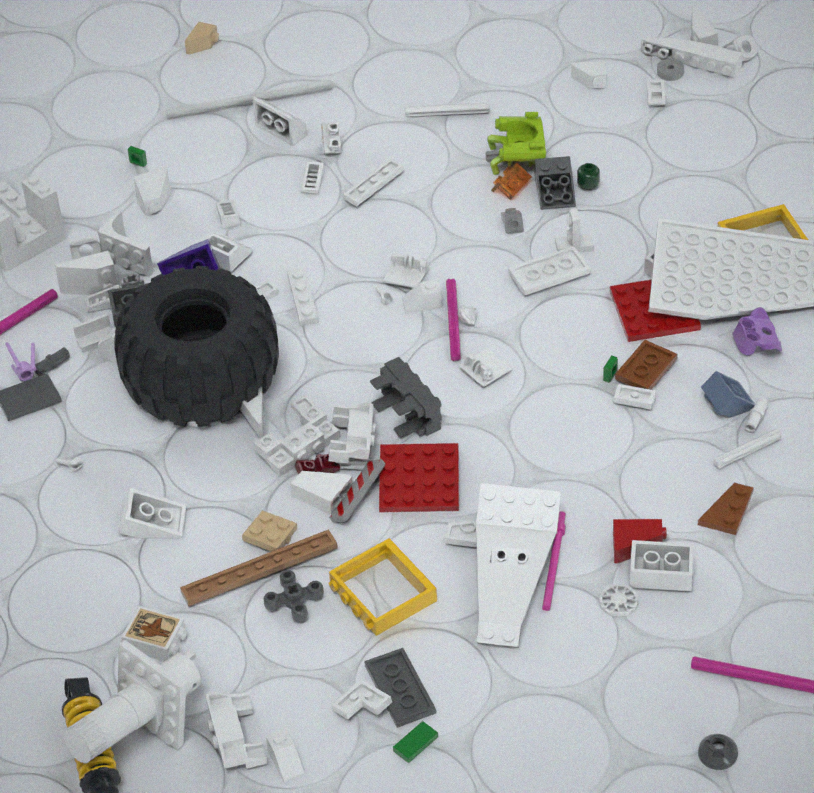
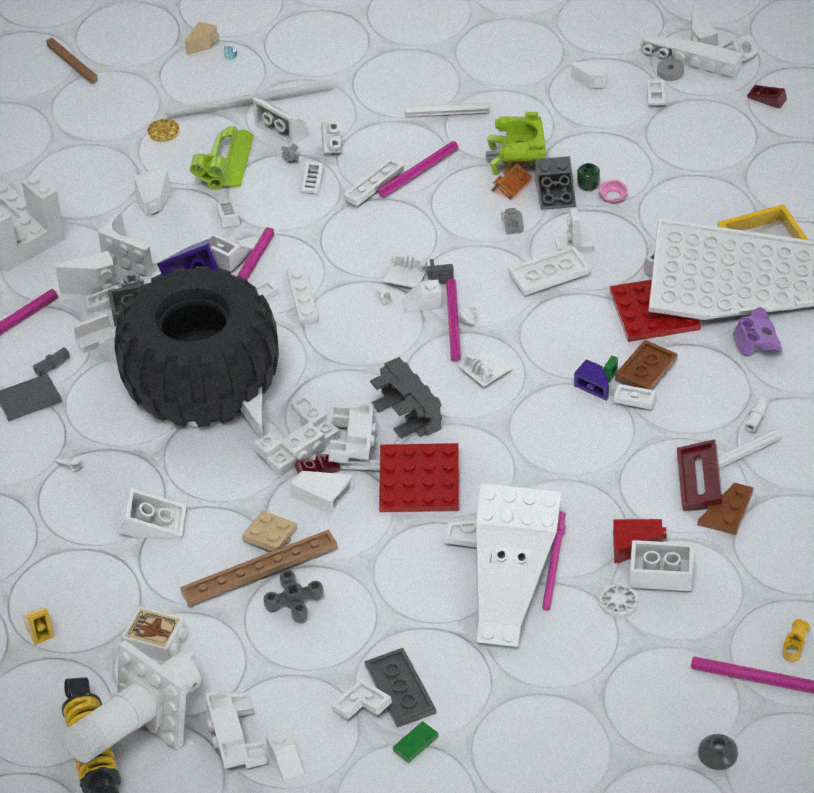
(23, 370): lavender plant -> none
(38, 625): none -> yellow slope
(72, 60): none -> medium nougat axle
(75, 245): white piece -> none
(137, 156): green tile -> none
(163, 130): none -> clear yellow wheel
(220, 170): none -> lime panel
(230, 52): none -> clear light blue hinge
(256, 253): none -> dark pink axle
(290, 153): none -> light grey plant
(357, 490): light grey tile -> none
(366, 560): yellow window -> none
(417, 169): none -> dark pink axle
(440, 272): none -> dark grey bracket
(592, 379): none -> dark purple slope
(615, 186): none -> bright pink piece
(687, 474): none -> dark red piece
(727, 395): sand blue slope -> none
(768, 95): none -> dark red slope
(795, 639): none -> yellow connector

